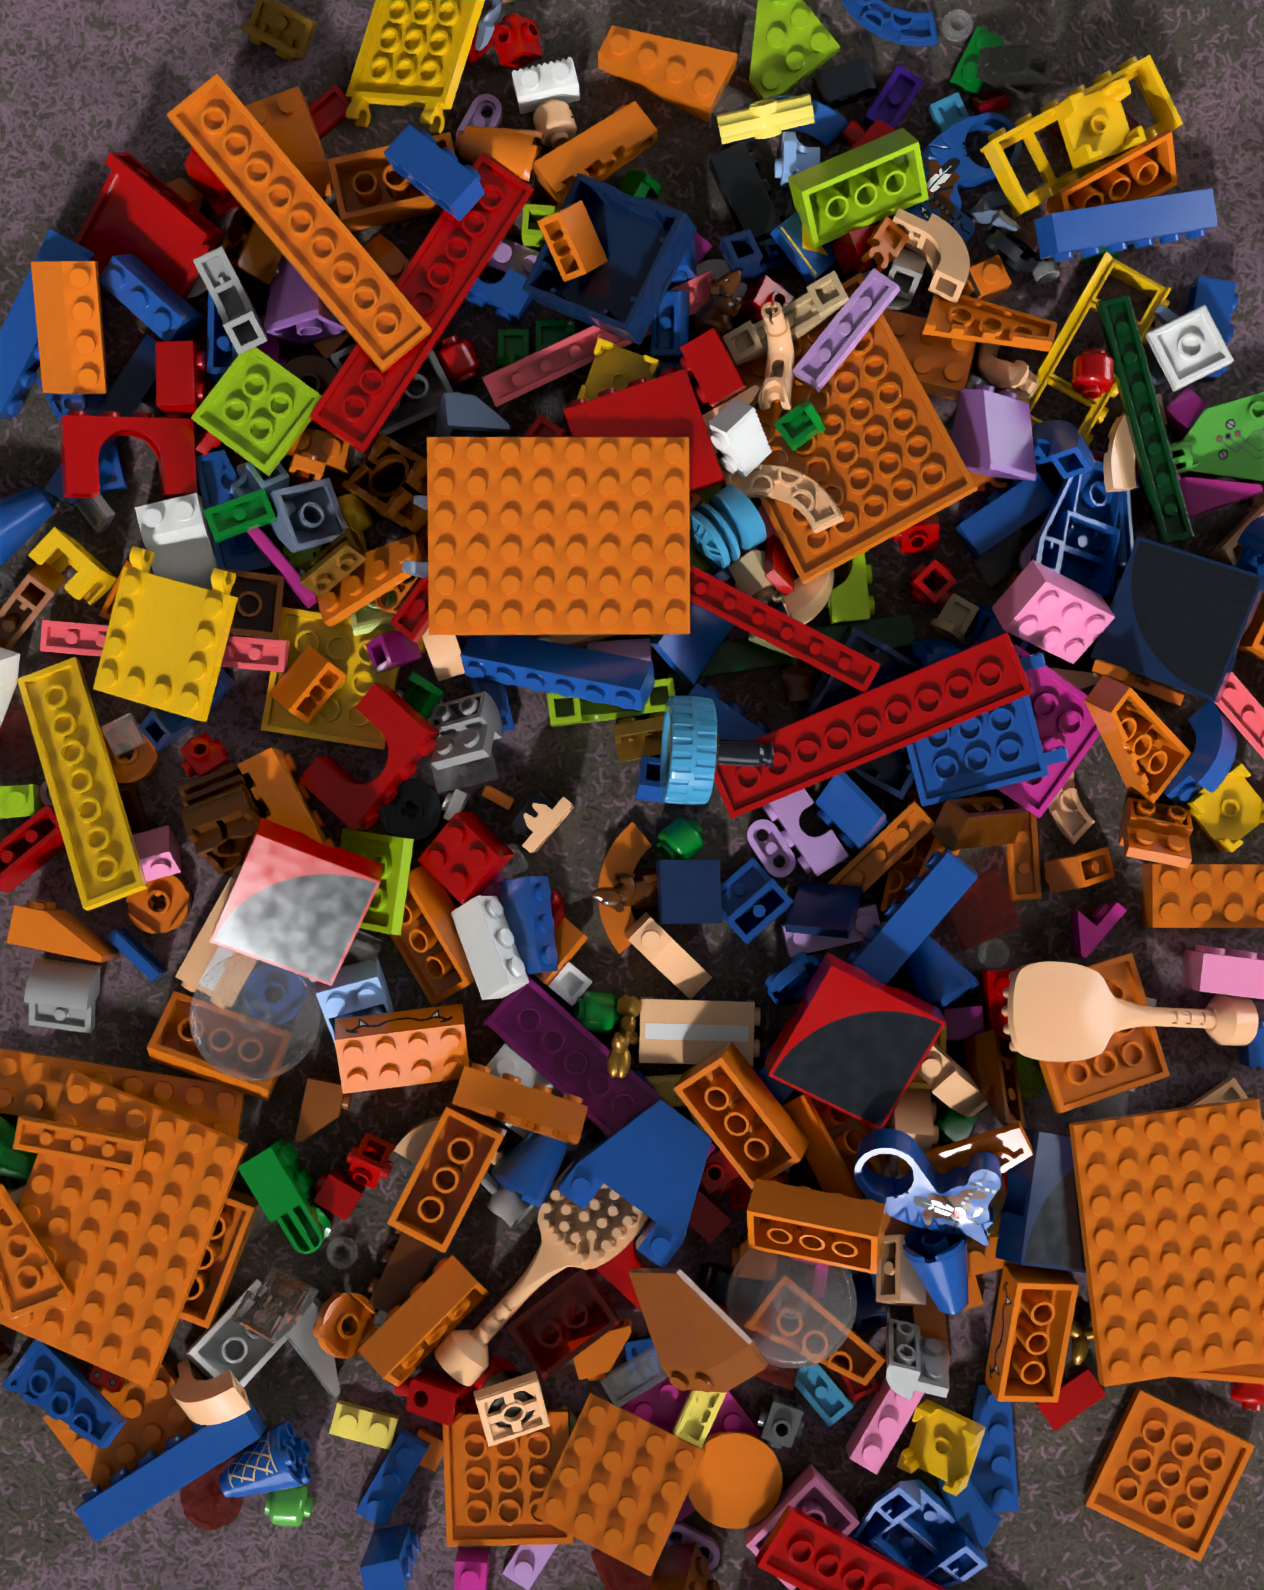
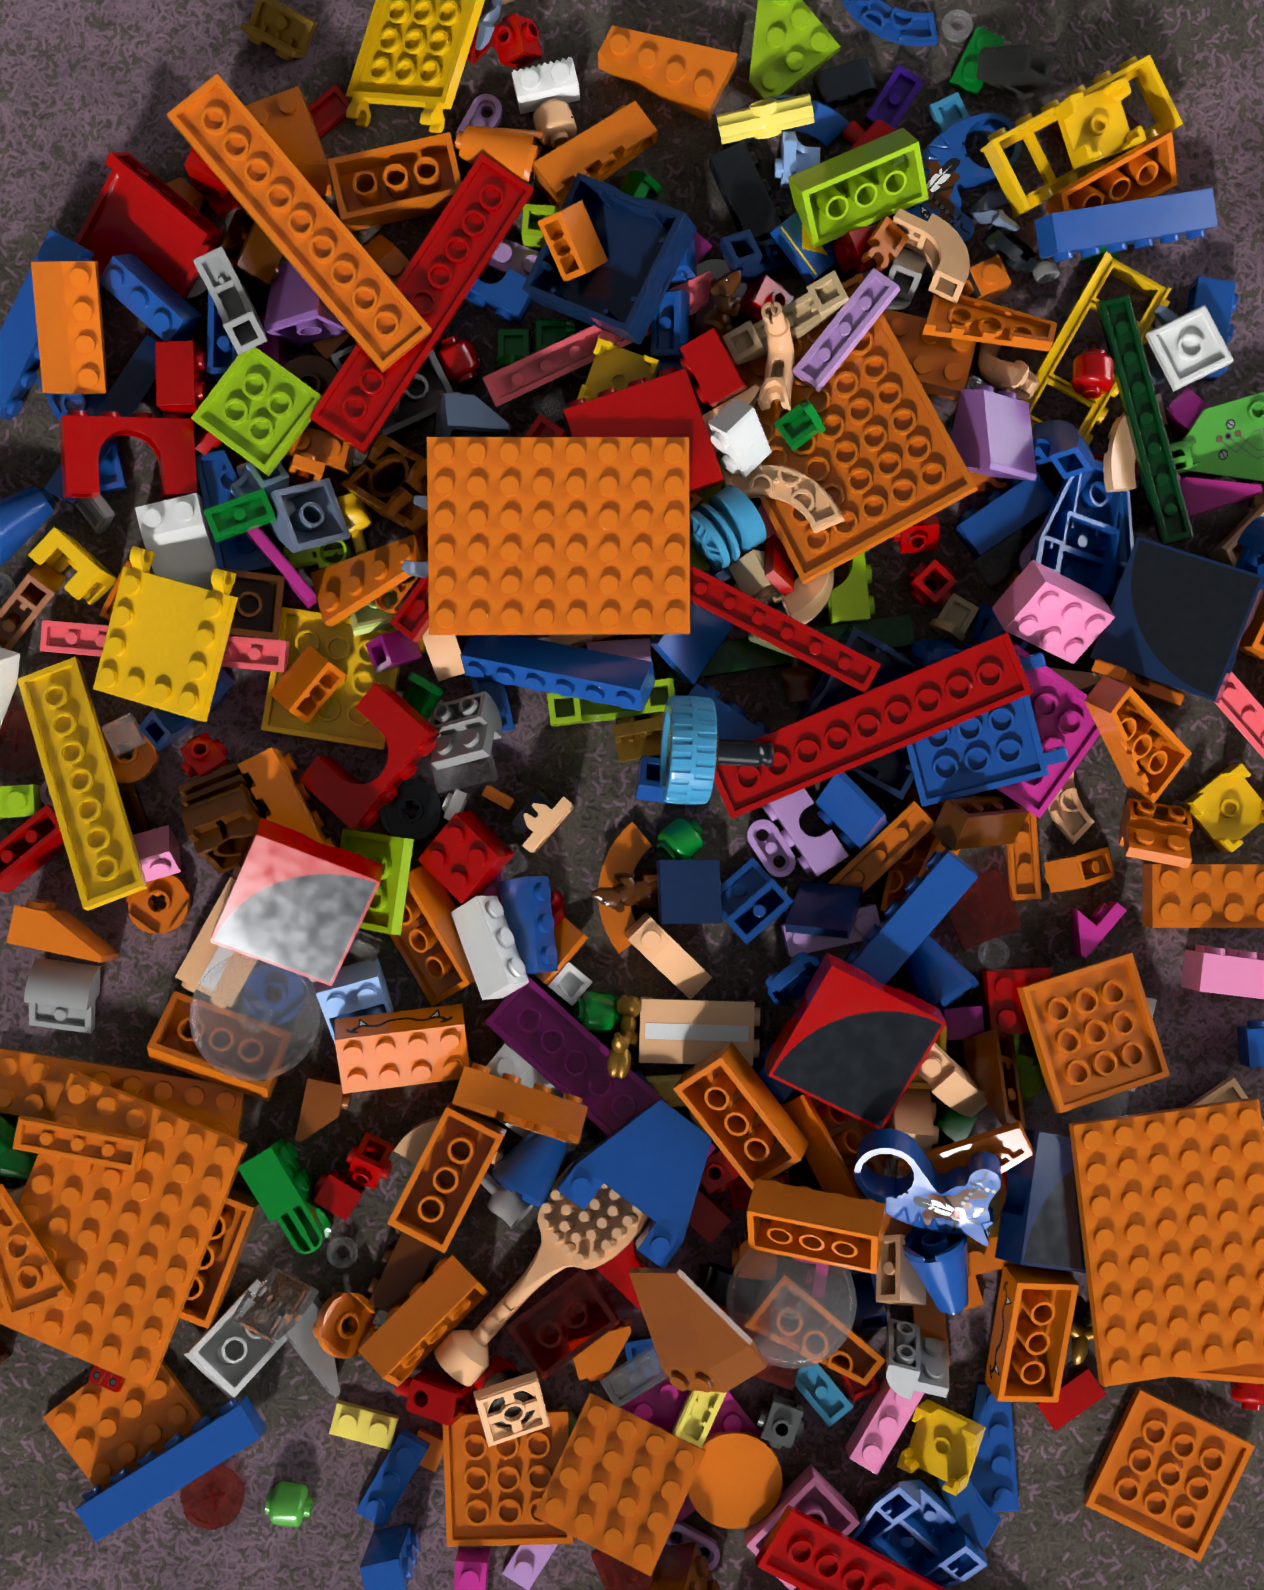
(56, 1385): blue wing -> none
(137, 954): blue tile -> none
(209, 1400): light nougat arch -> none
(269, 1464): blue cone -> none
(333, 563): pearl gold bracket -> none
(435, 171): blue brick -> none
(989, 102): dark red tile -> none
(1070, 1014): light nougat piece -> none
(1211, 757): blue arch -> none

